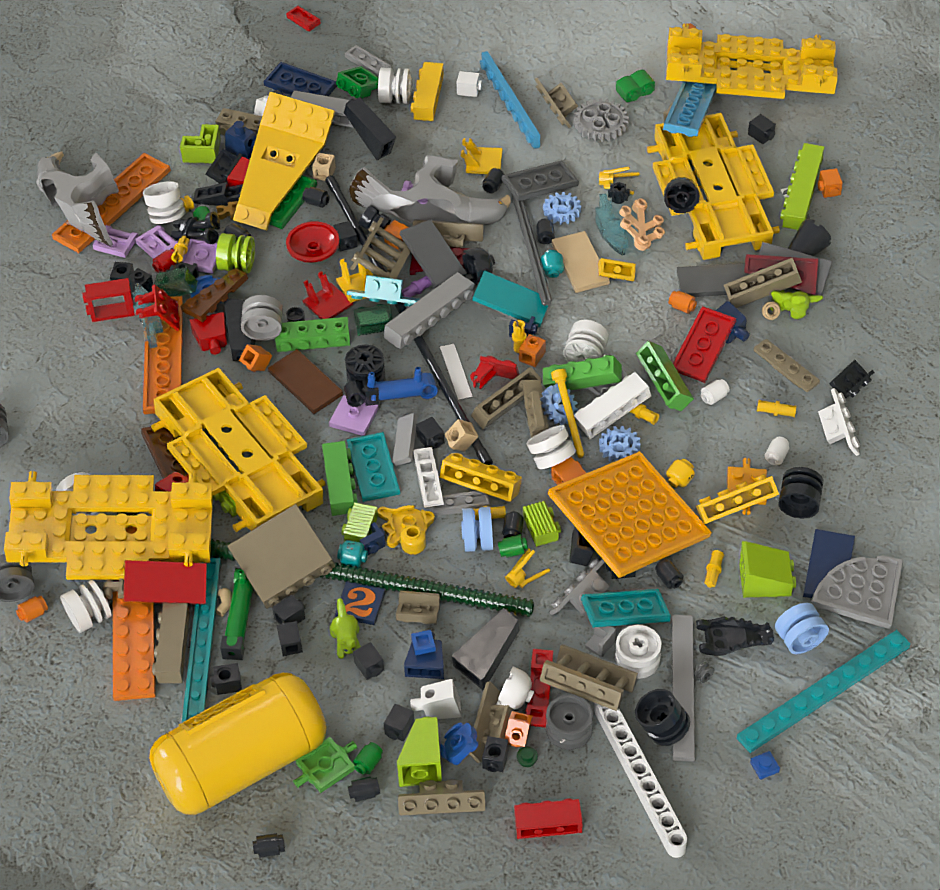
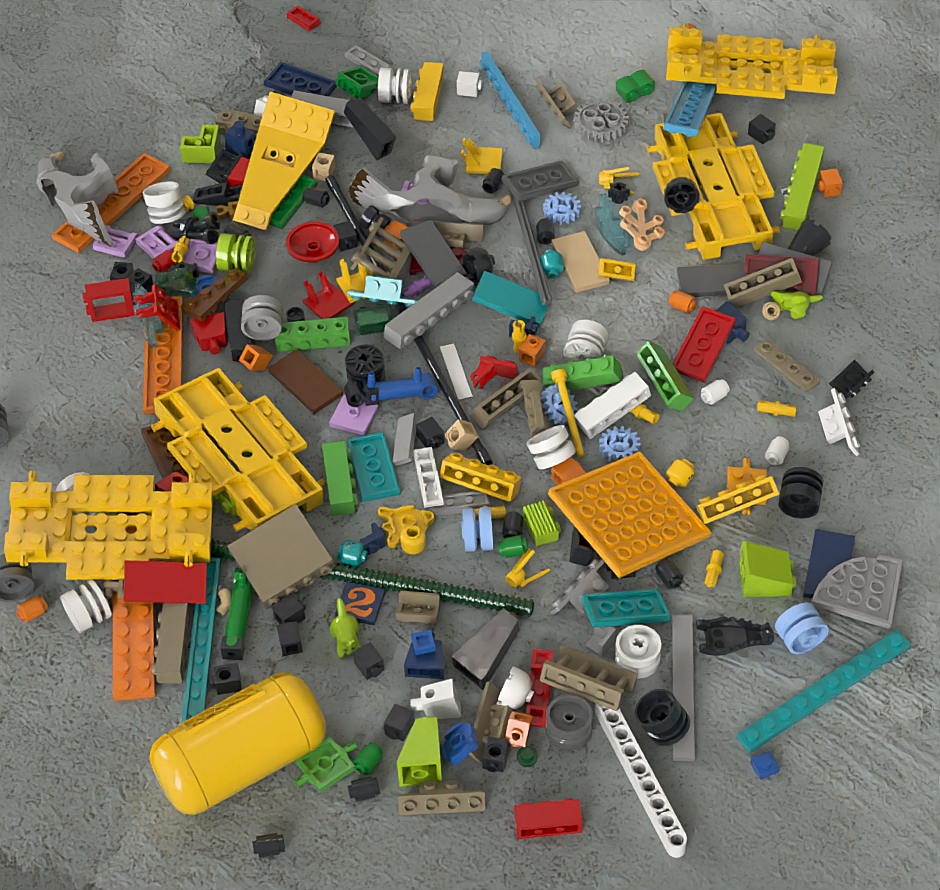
(359, 522): lime brick -> none
(704, 672): dark grey bush -> none

